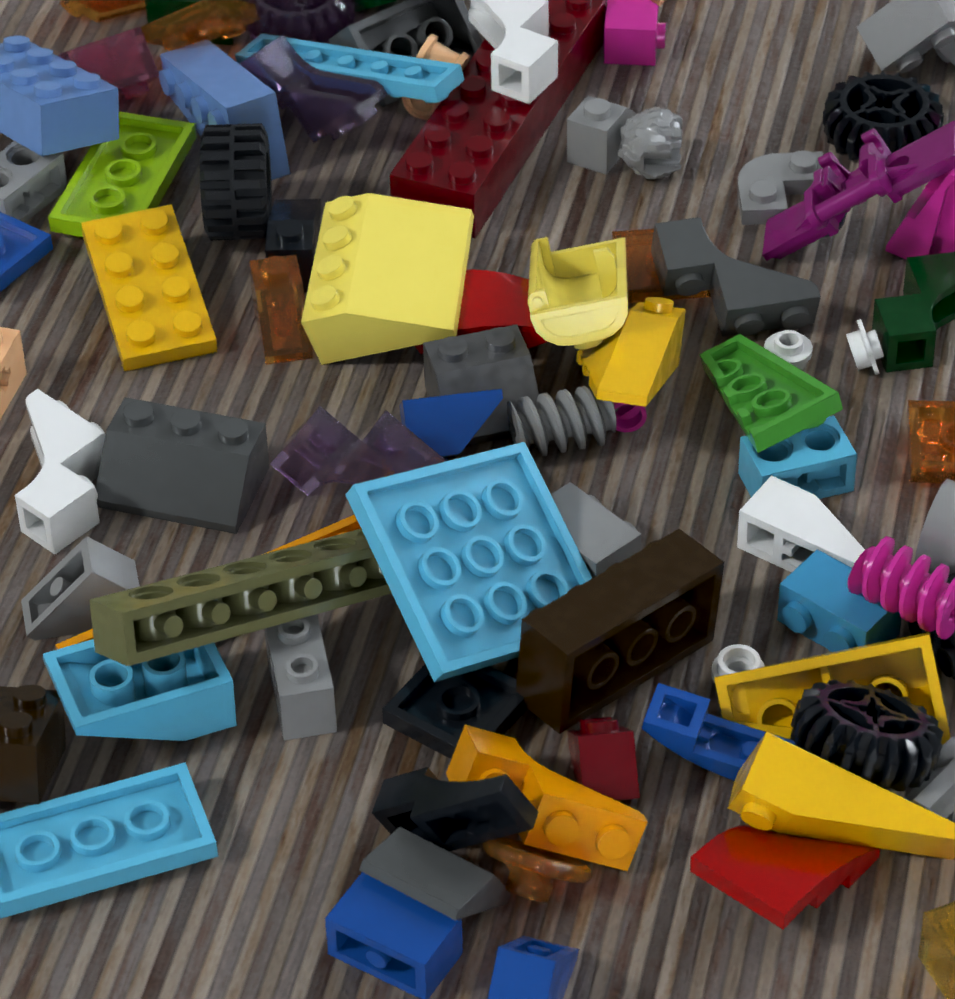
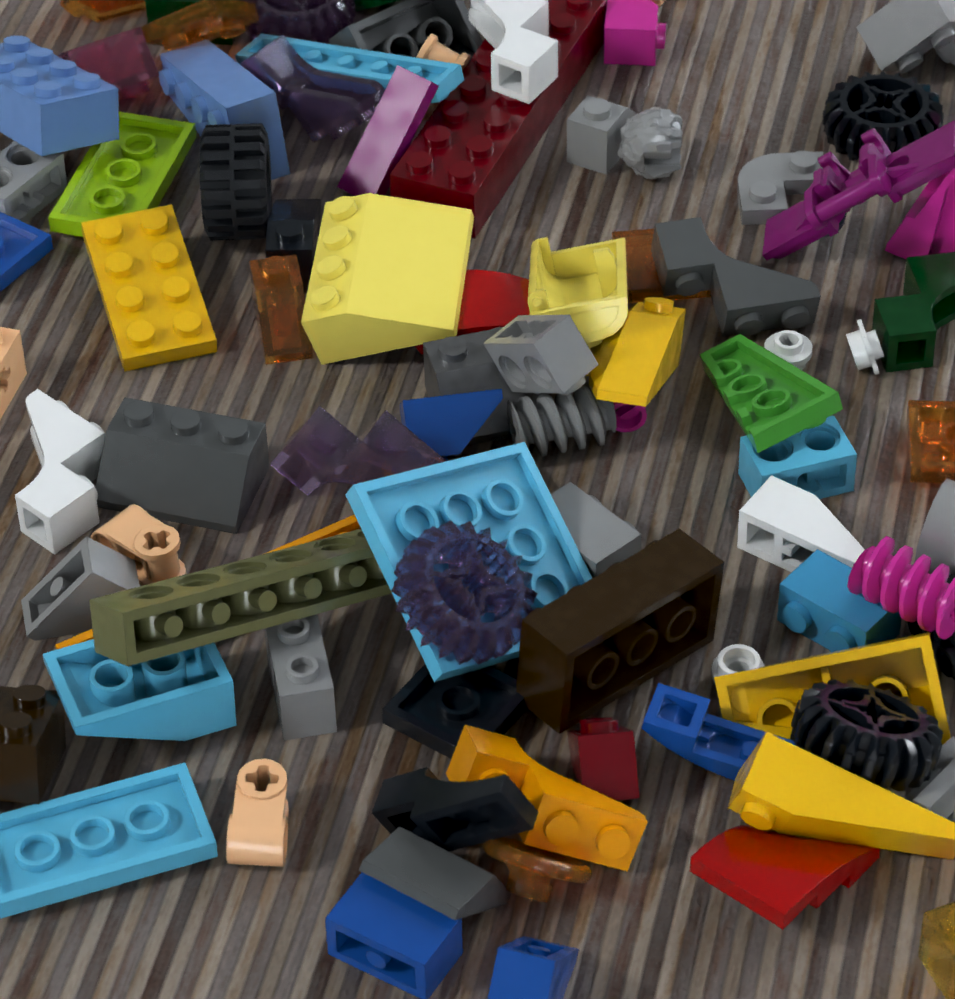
(145, 541): none -> light nougat piece
(259, 816): none -> light nougat piece
(388, 133): none -> tile
(450, 602): none -> clear purple gear
(541, 354): none -> light grey brick

